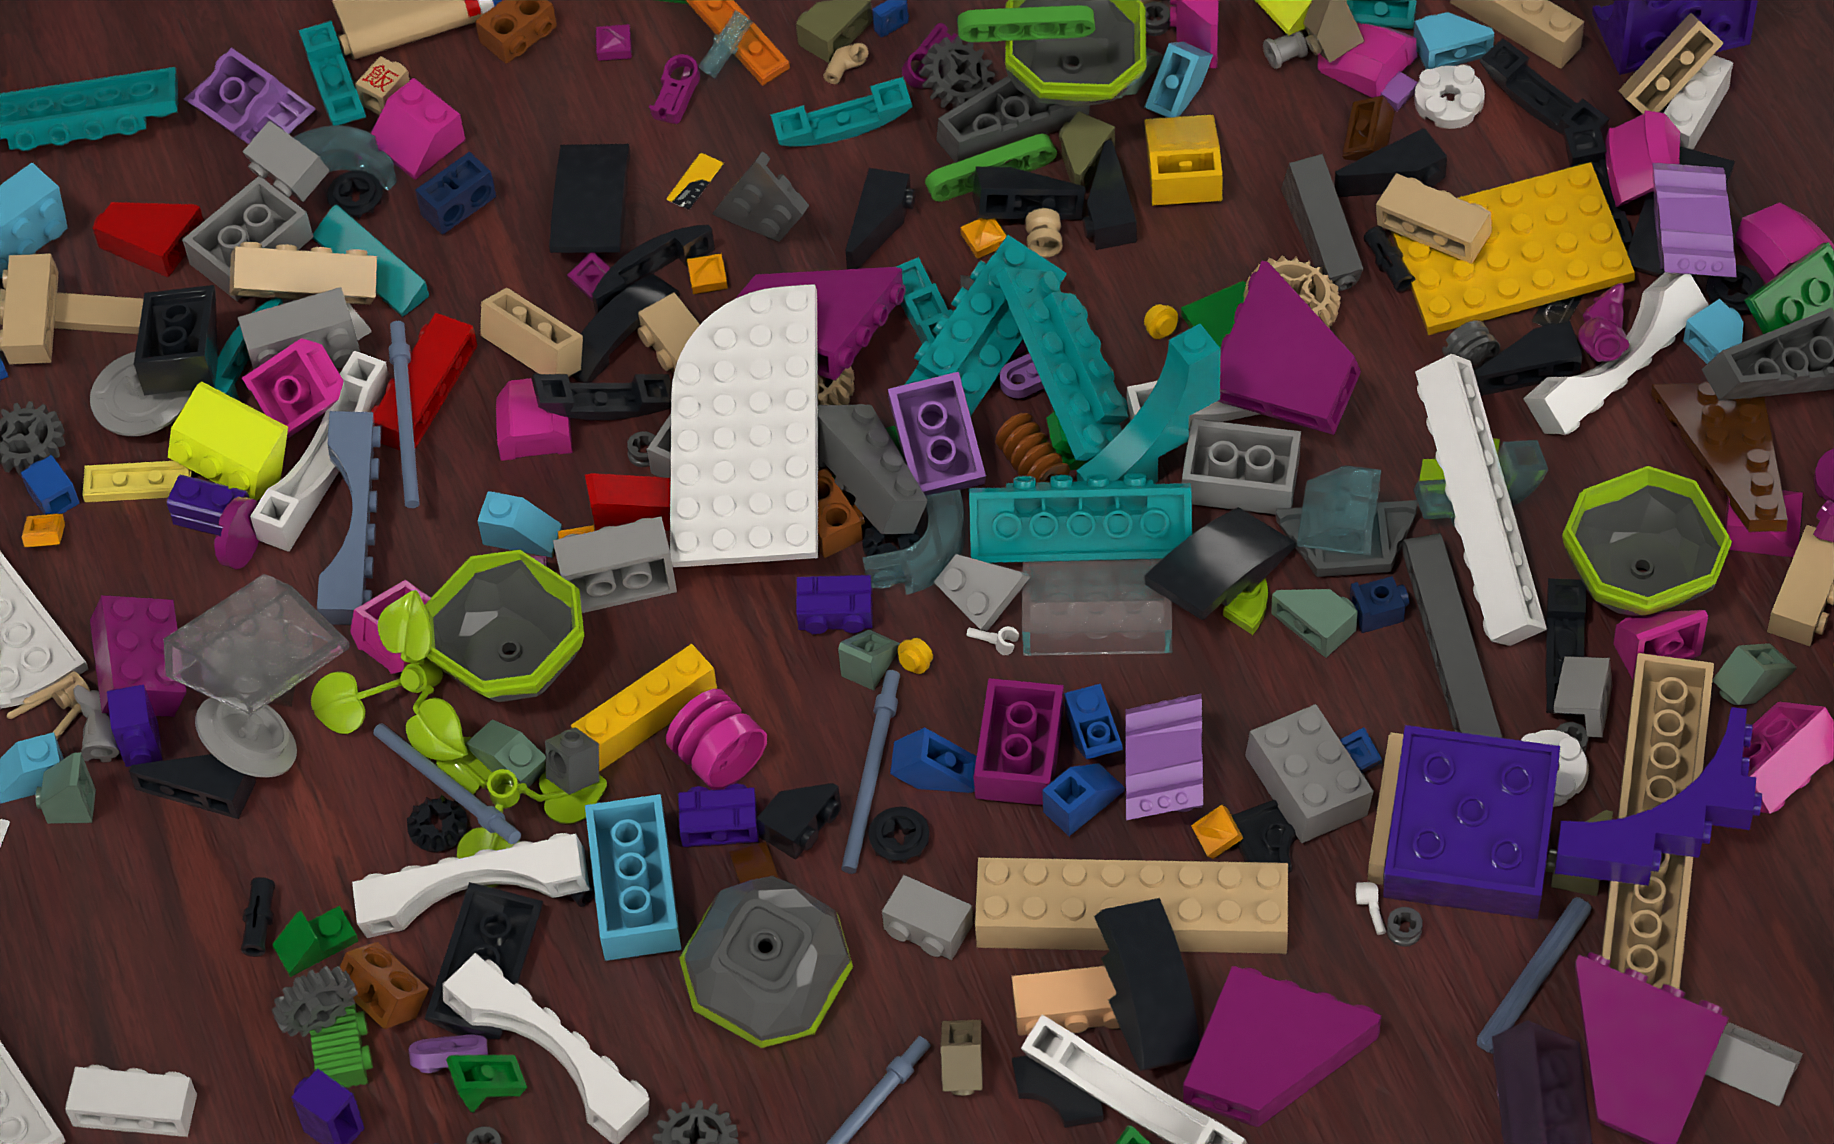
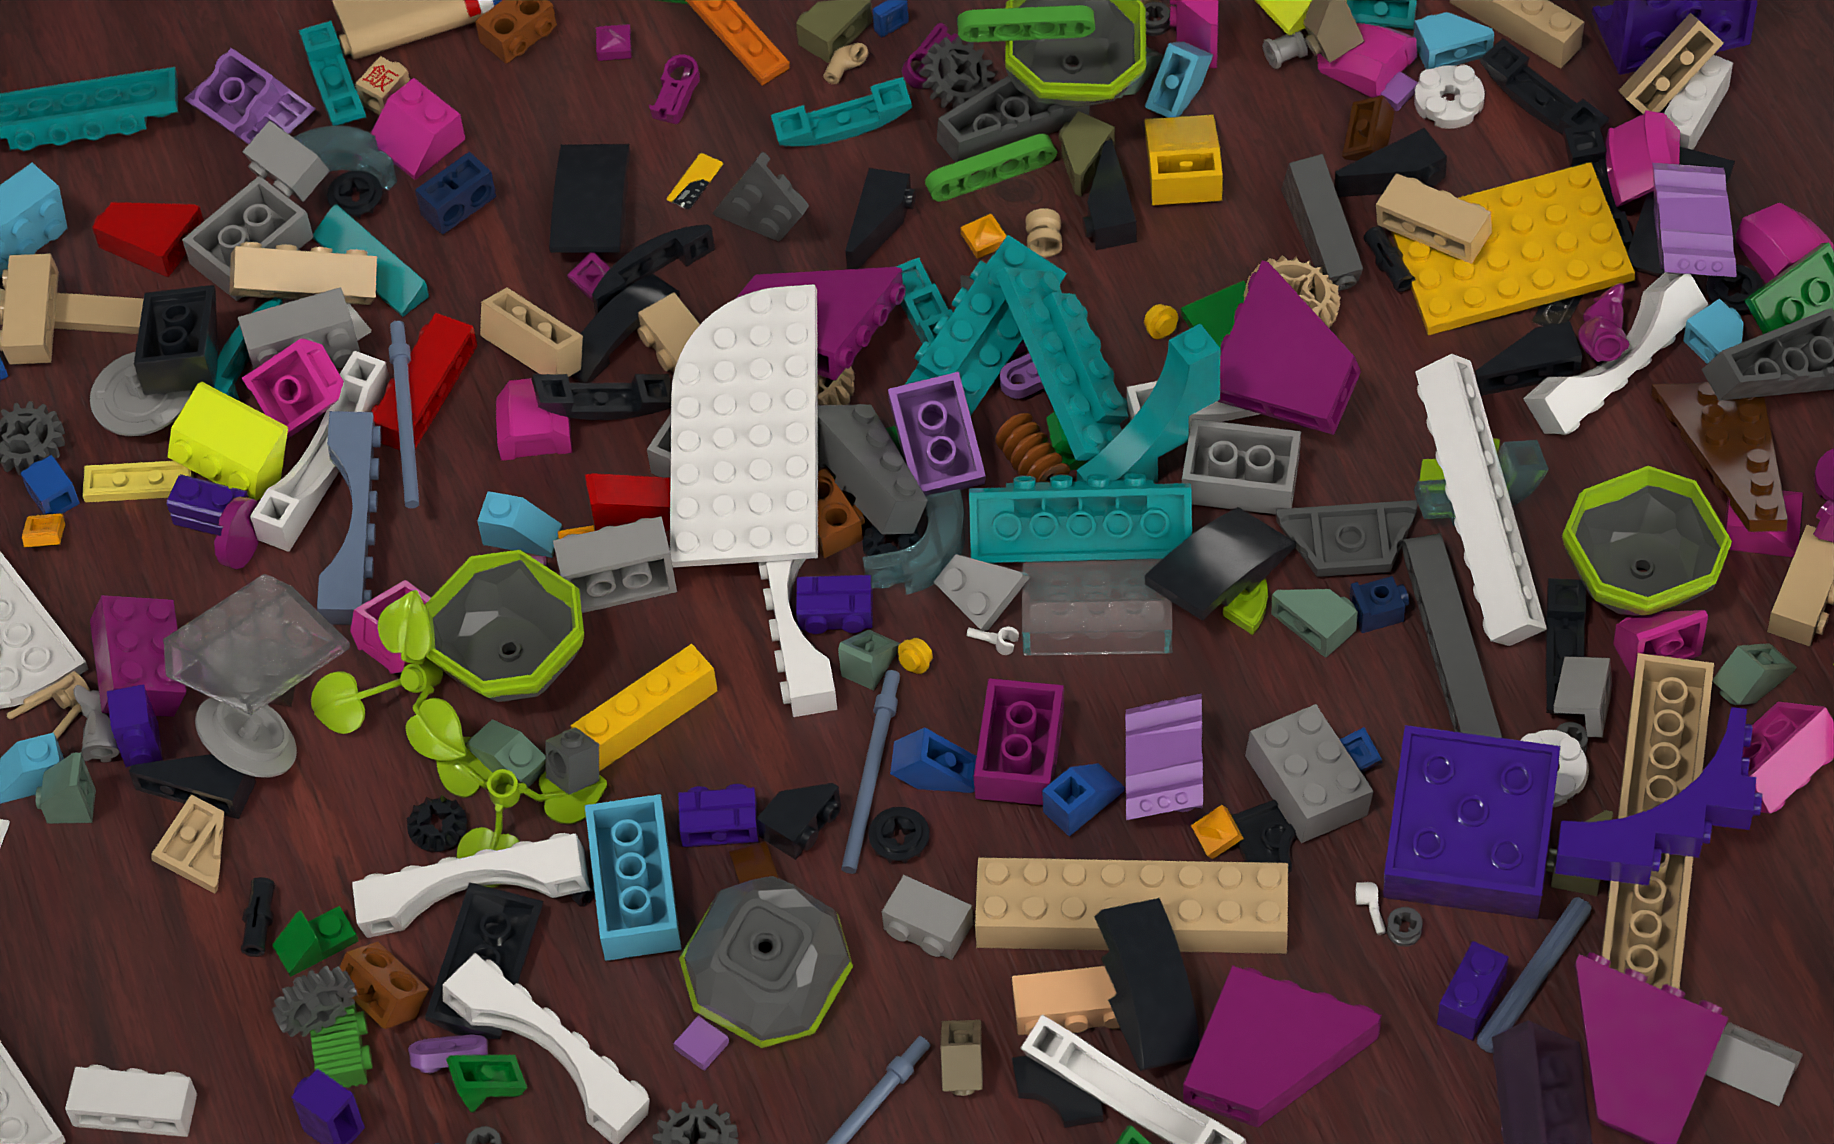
(194, 844): none -> tan wing
(488, 816): sand blue bar -> none
(634, 443): dark grey bush -> none
(701, 1043): none -> medium lavender tile
(707, 273): light orange tile -> none
(716, 739): dark pink wheel -> none
(725, 44): clear light blue pin -> none
(806, 669): none -> white arch
(1016, 193): black slope -> none
(1091, 722): blue slope -> none
(1341, 510): clear light blue slope -> none
(1385, 809): tan tile -> none
(1472, 343): dark grey wheel -> none
(1472, 990): none -> dark purple piece

